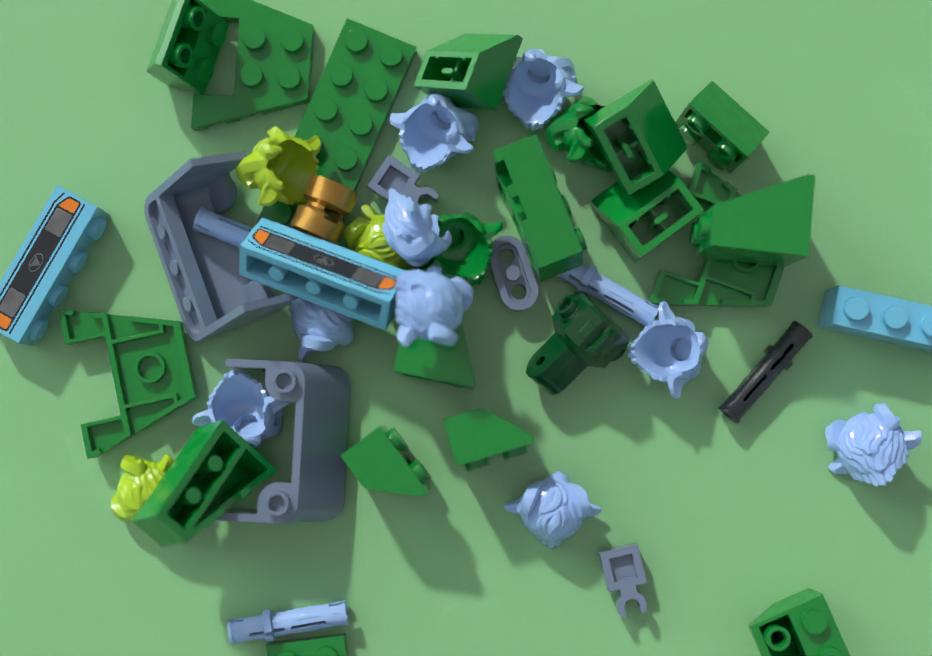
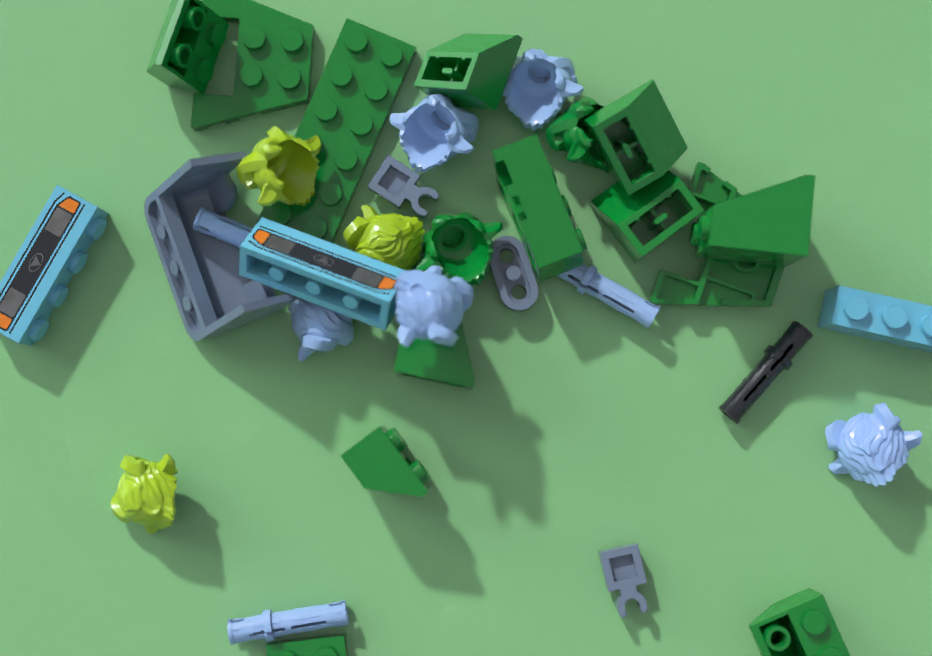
(148, 371): green wing -> none
(201, 483): green wedge -> none
(244, 407): light blue hair -> none
(319, 440): sand blue windscreen -> none
(325, 196): pearl gold wheel -> none
(413, 230): light blue hair -> none
(481, 435): green slope -> none
(553, 508): light blue hair -> none
(581, 339): dark green piece -> none
(669, 350): light blue hair -> none
(720, 128): green slope -> none

